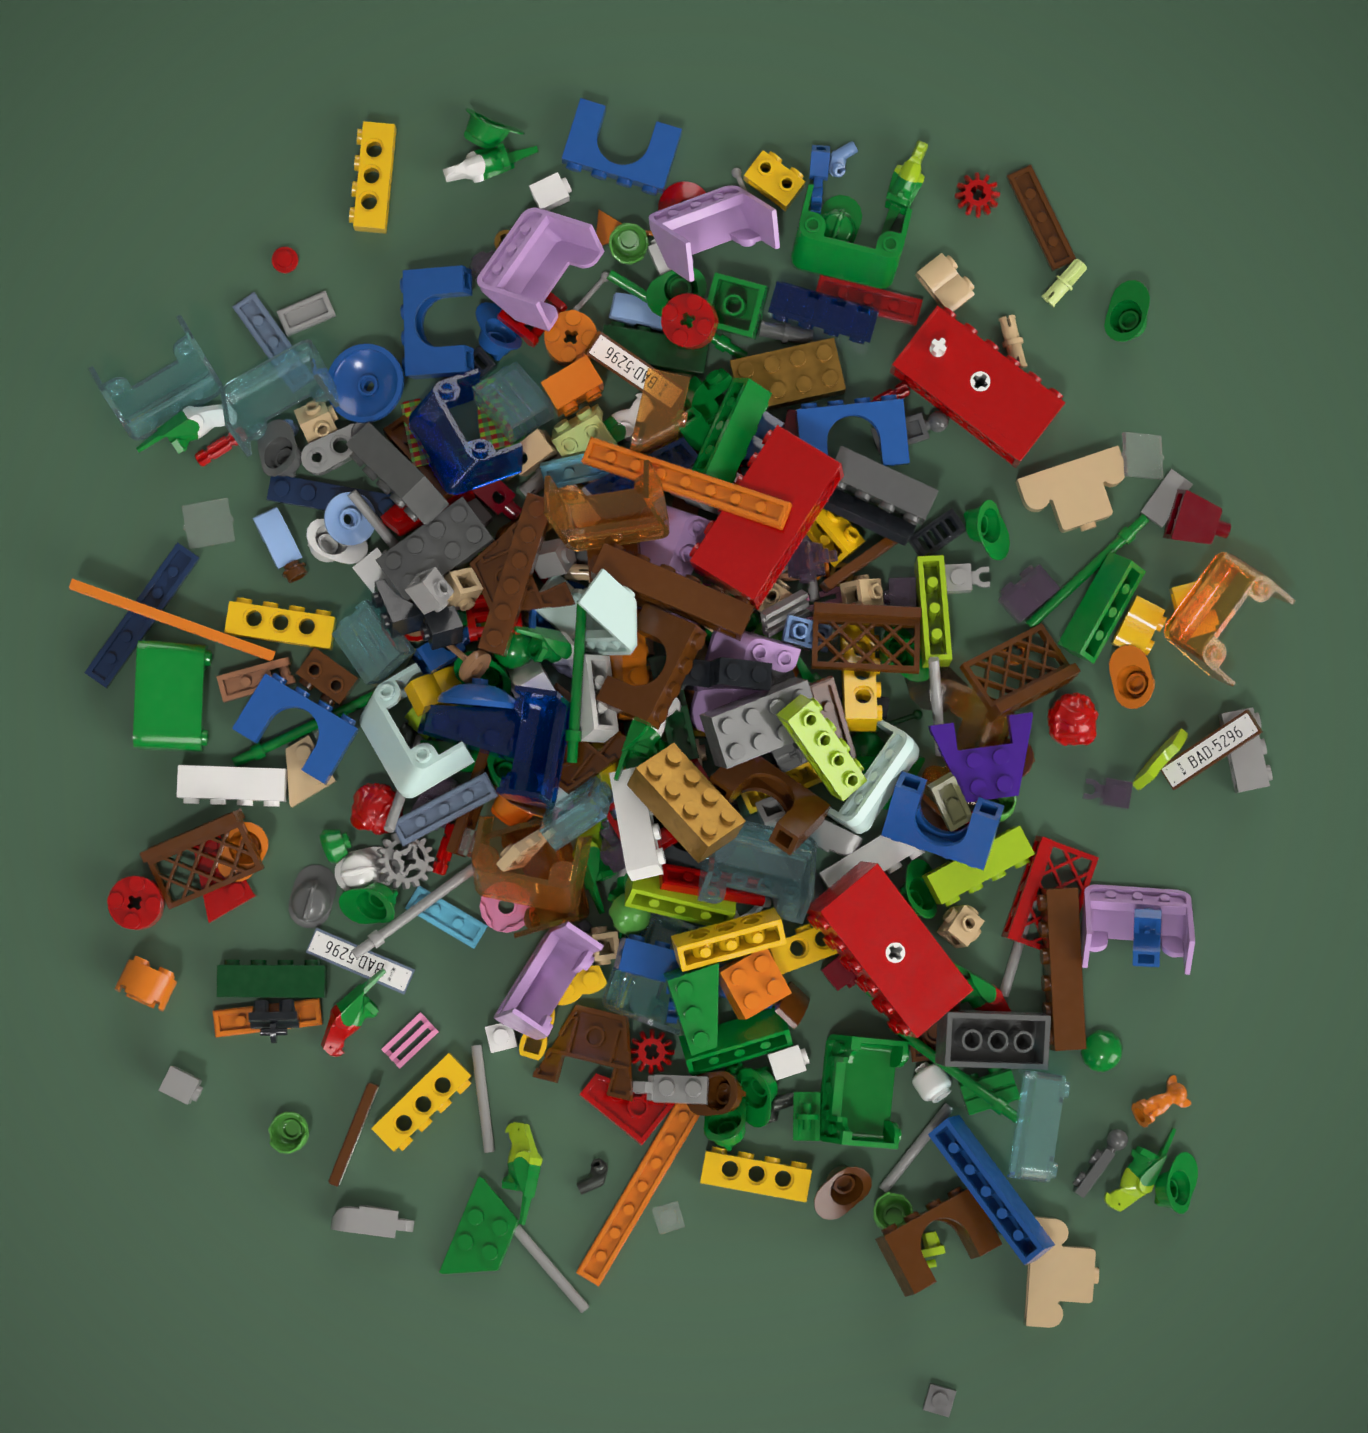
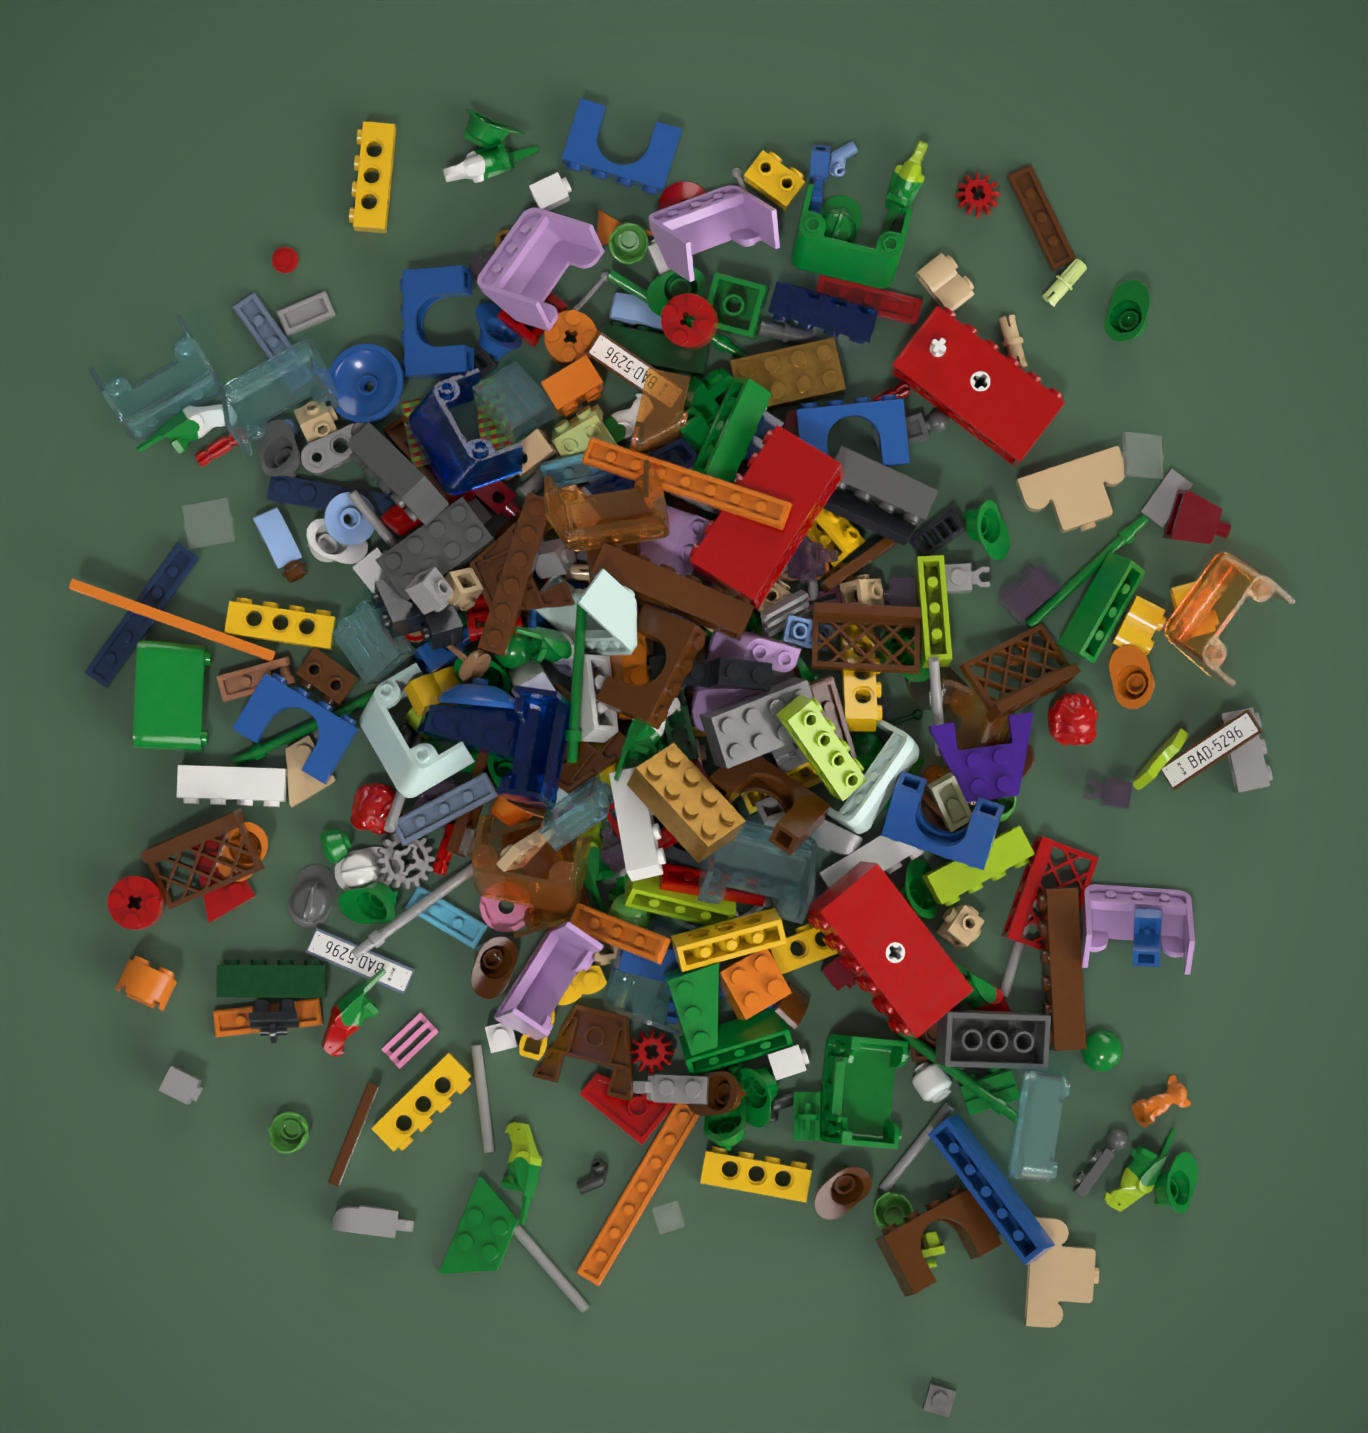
(493, 967): none -> reddish brown piece
(620, 933): none -> orange tile

